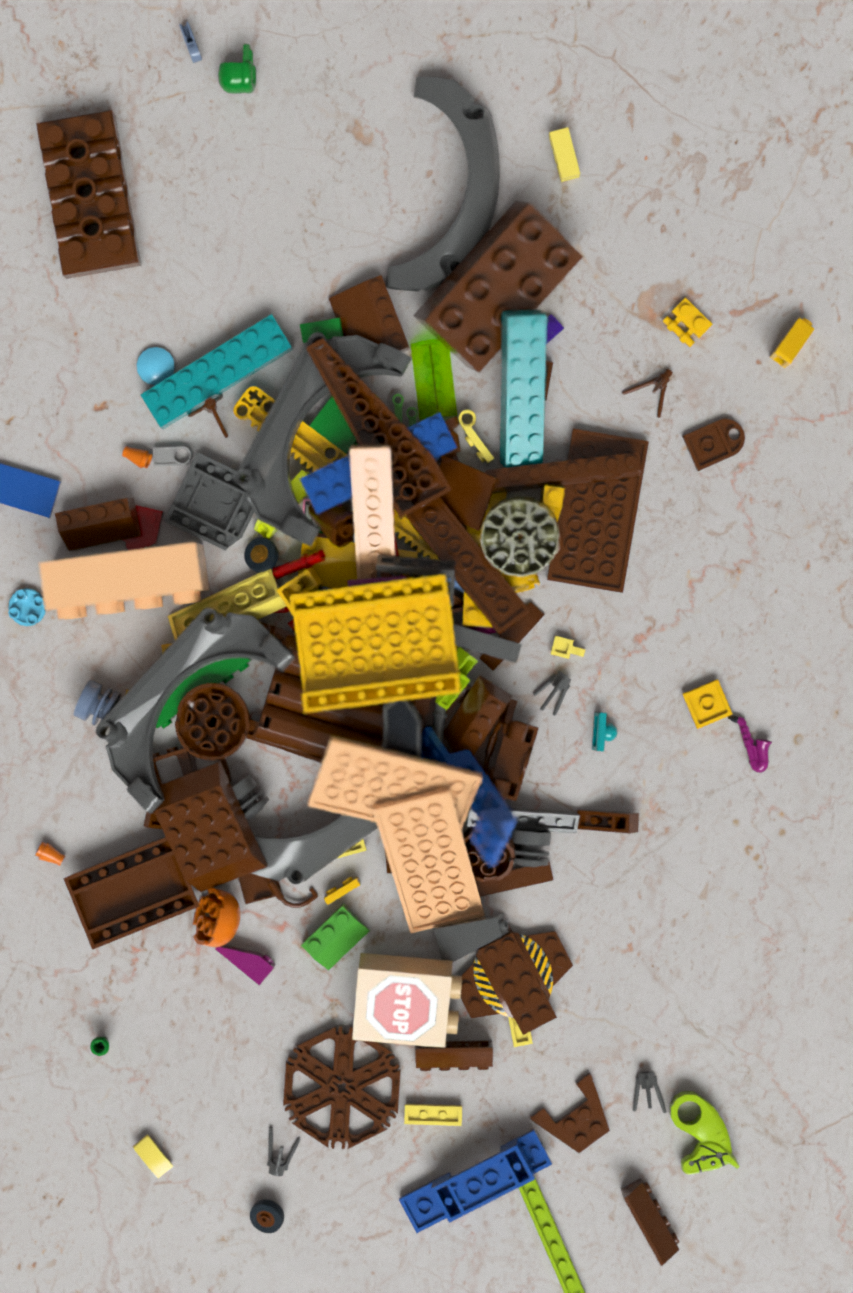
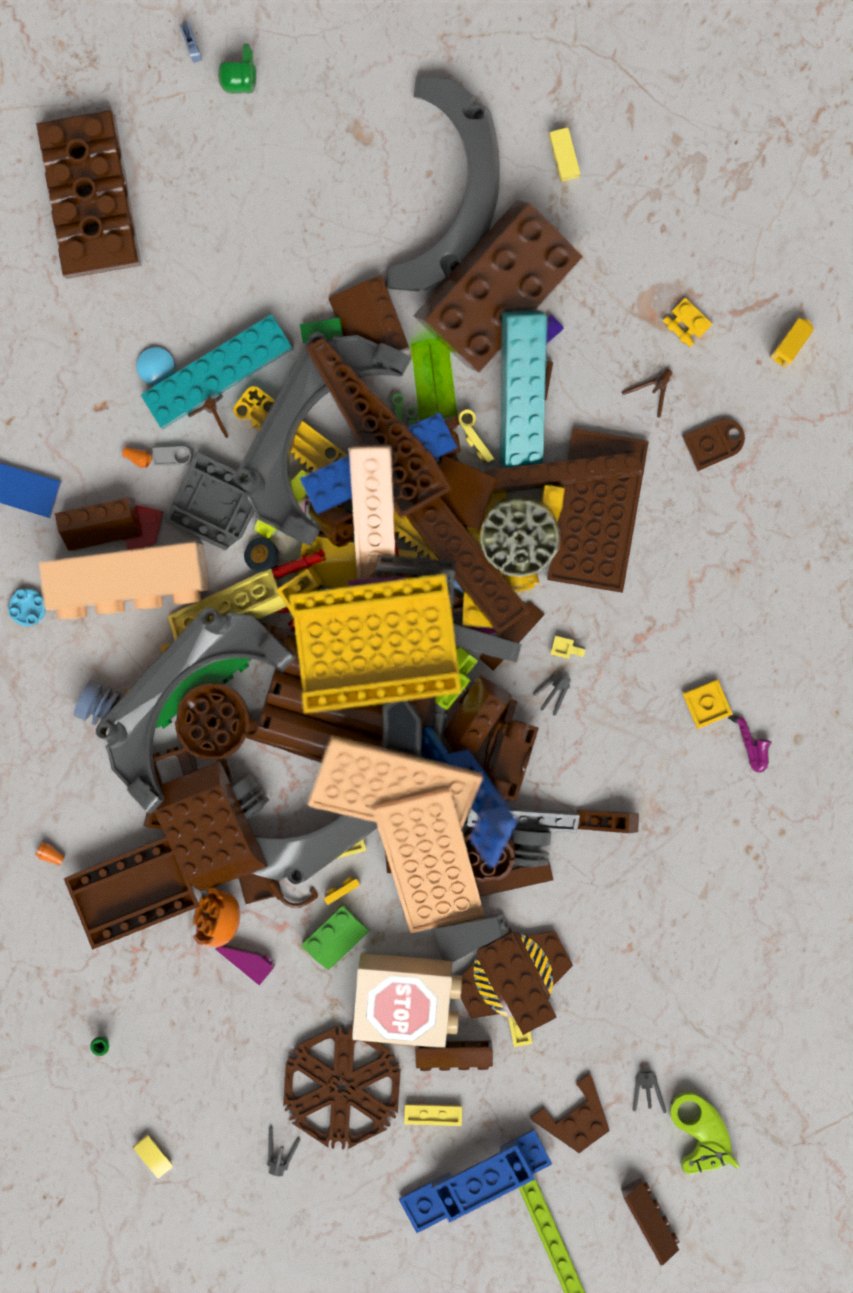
(267, 1216): black wheel -> none
(333, 427): green slope -> none
(602, 731): teal tile -> none

